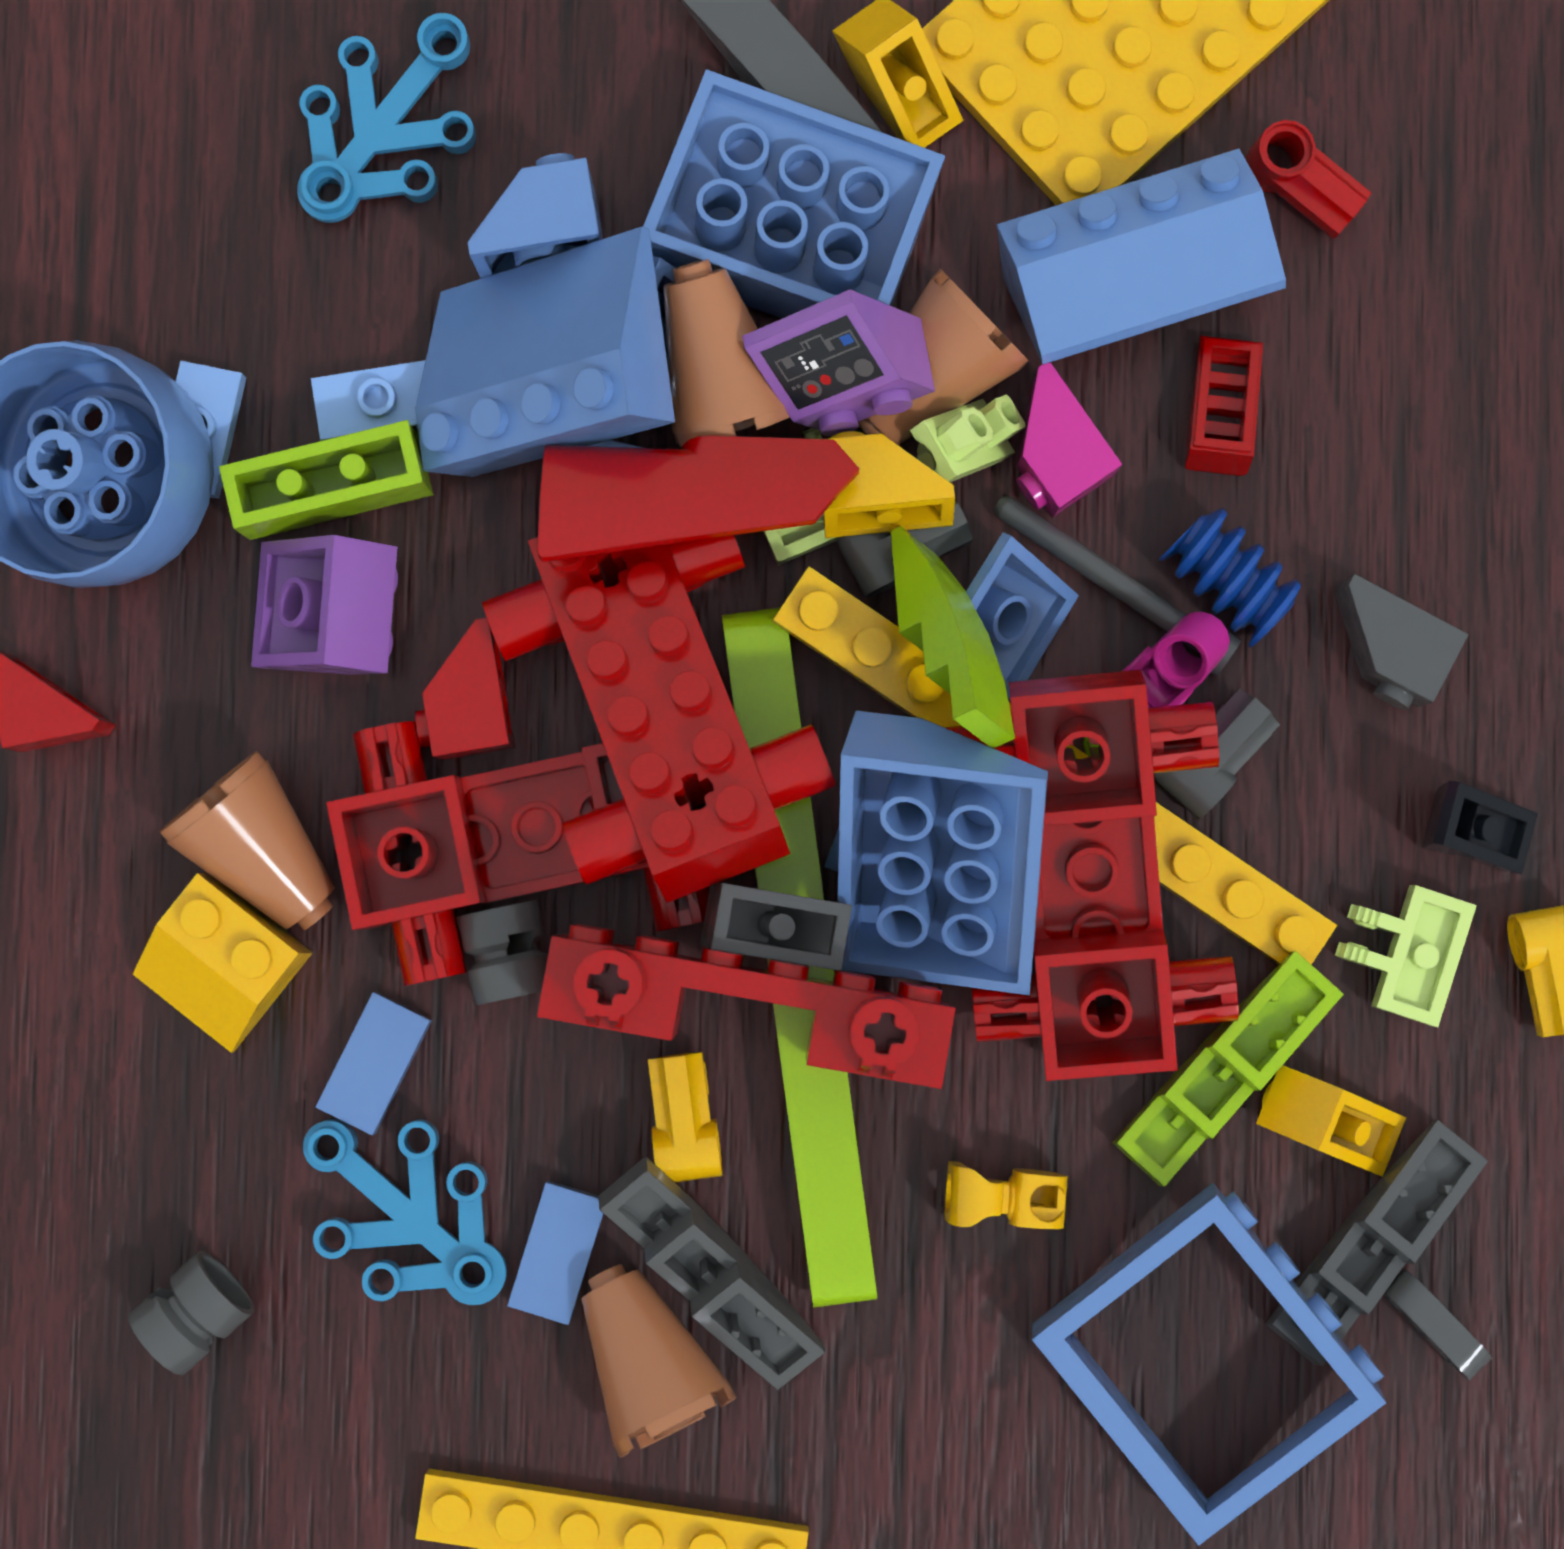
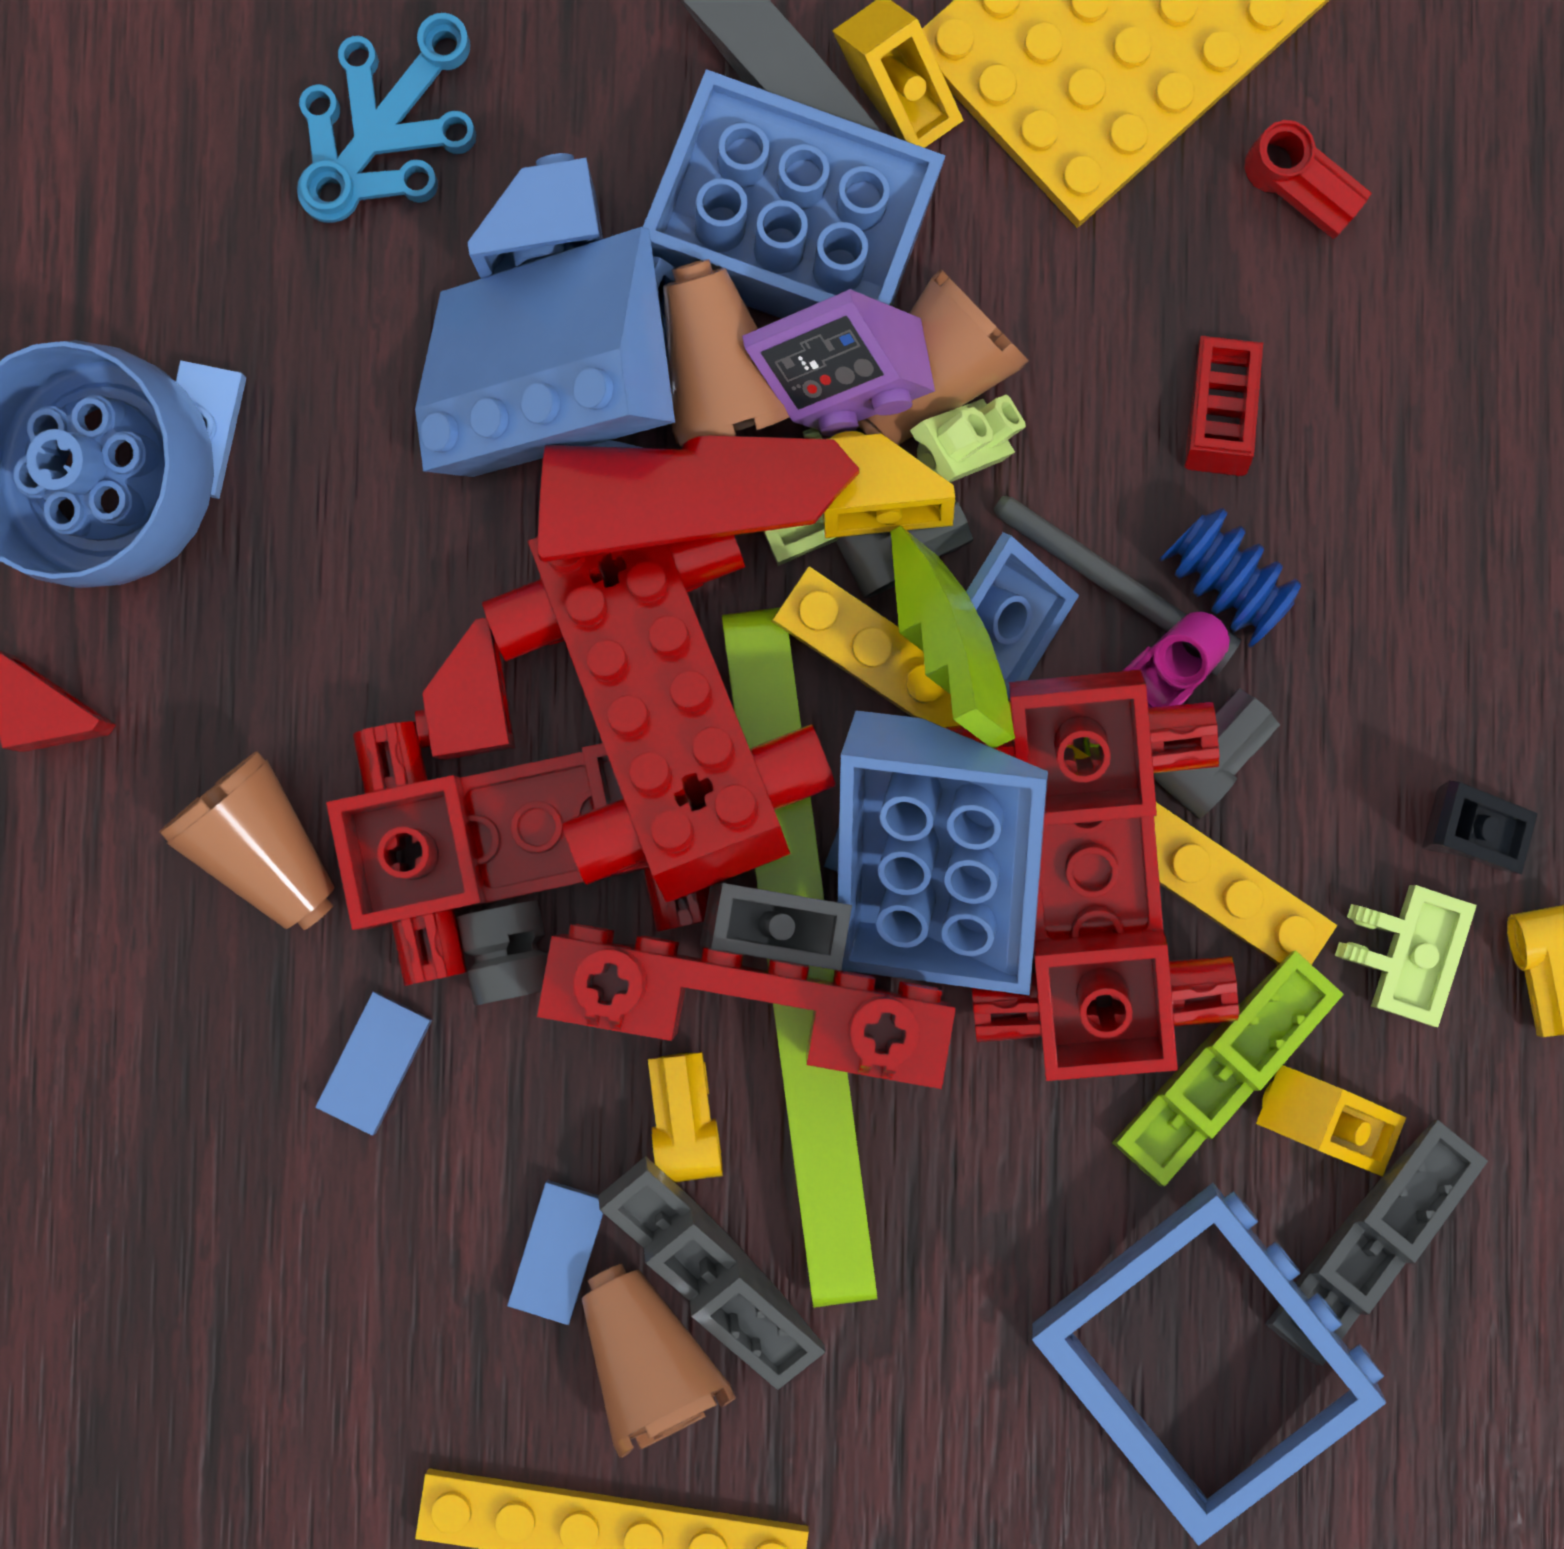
(180, 1322): dark grey wheel -> none
(219, 960): yellow slope -> none
(325, 480): lime brick -> none
(325, 605): medium lavender slope -> none
(366, 398): light blue plate -> none
(412, 1218): dark azure plant -> none
(1028, 1197): yellow leg -> none
(1060, 447): dark pink slope -> none
(1140, 256): medium blue slope -> none
(1397, 643): dark grey slope -> none
(1437, 1325): dark grey beam -> none

